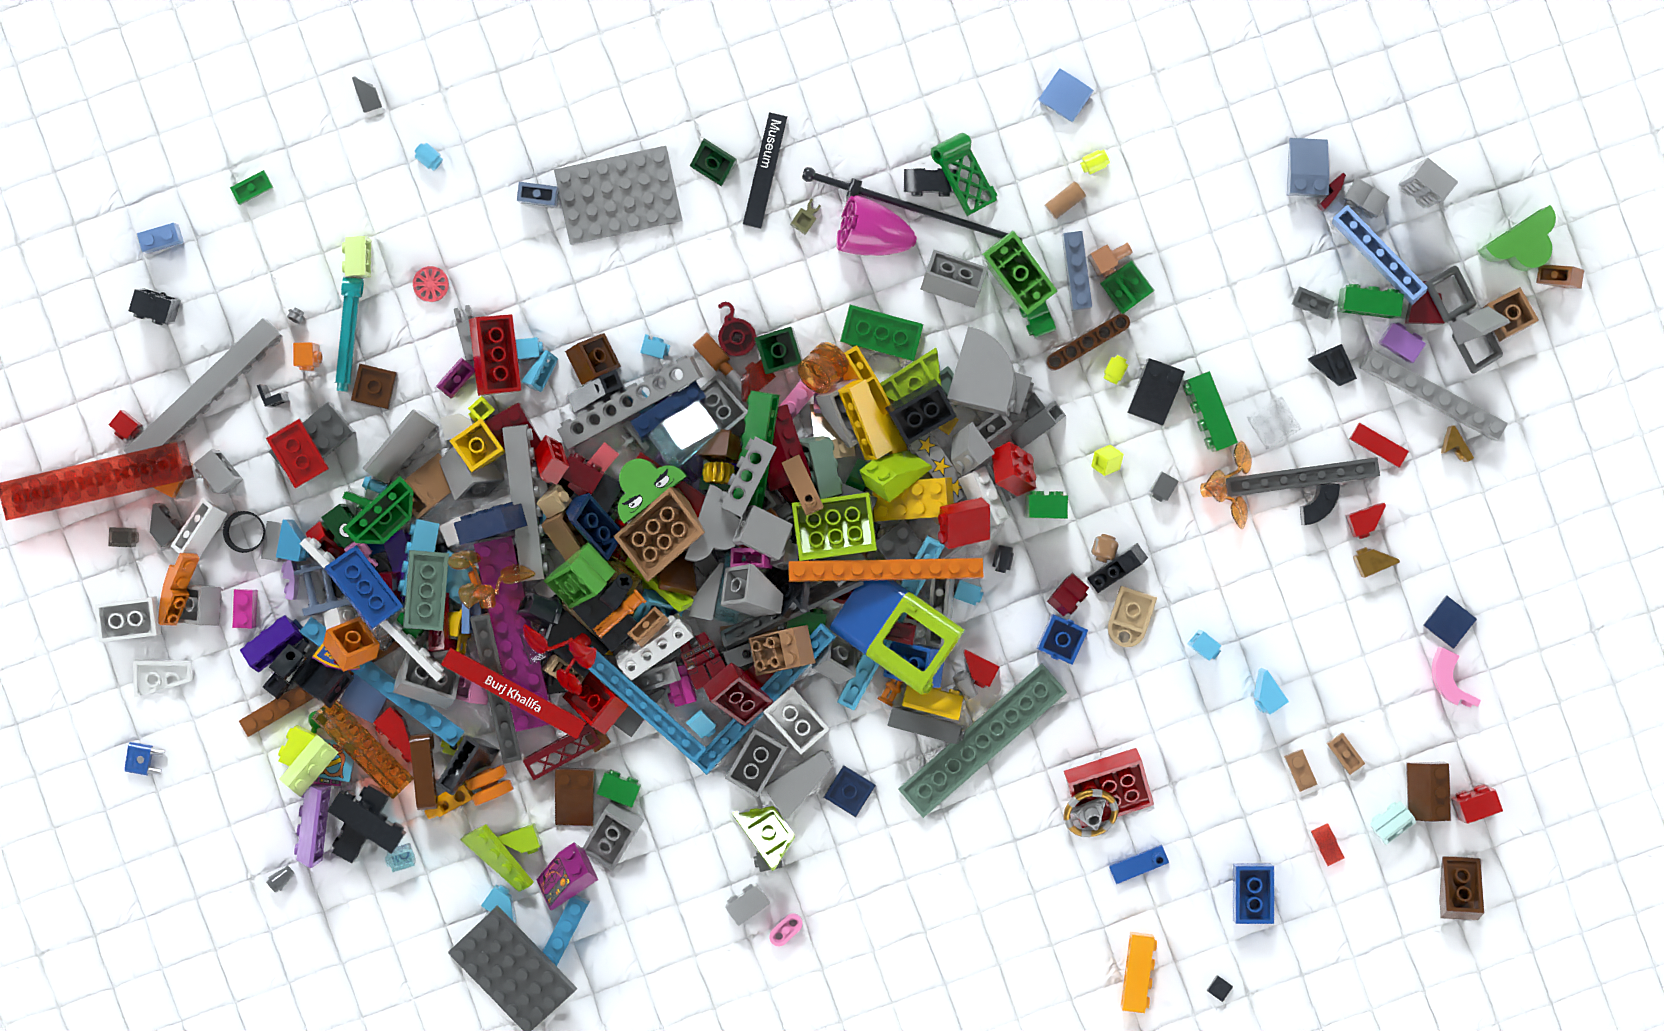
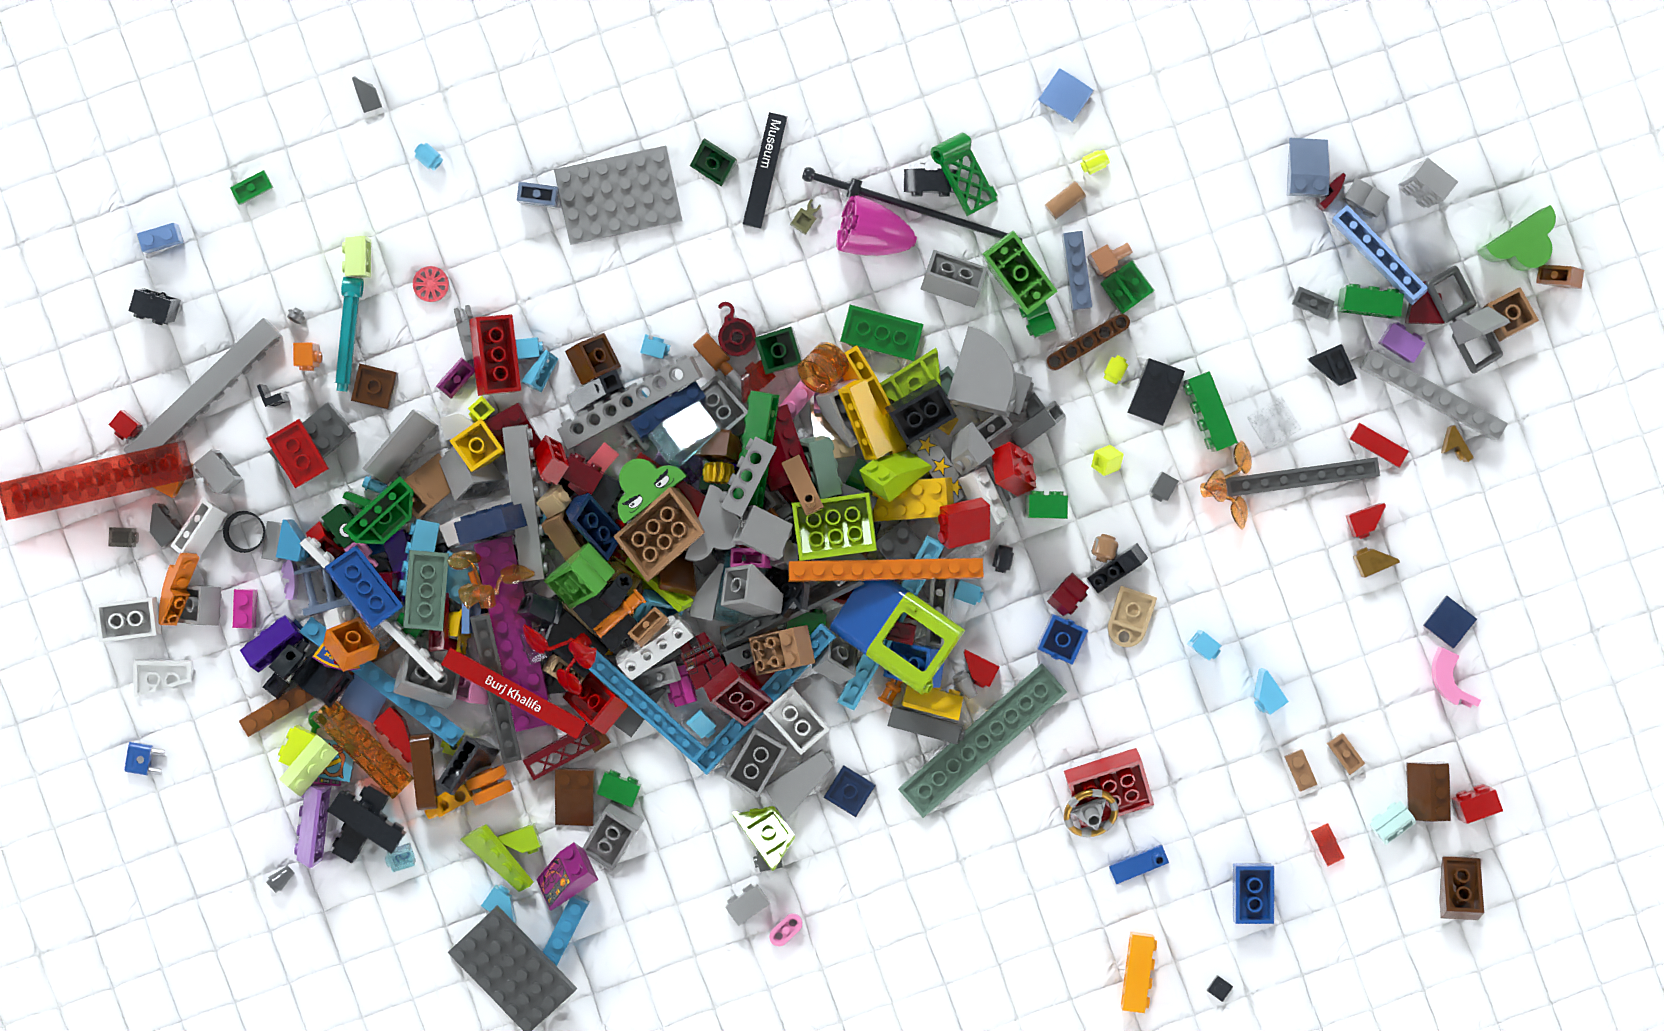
(1320, 505): black brick -> none

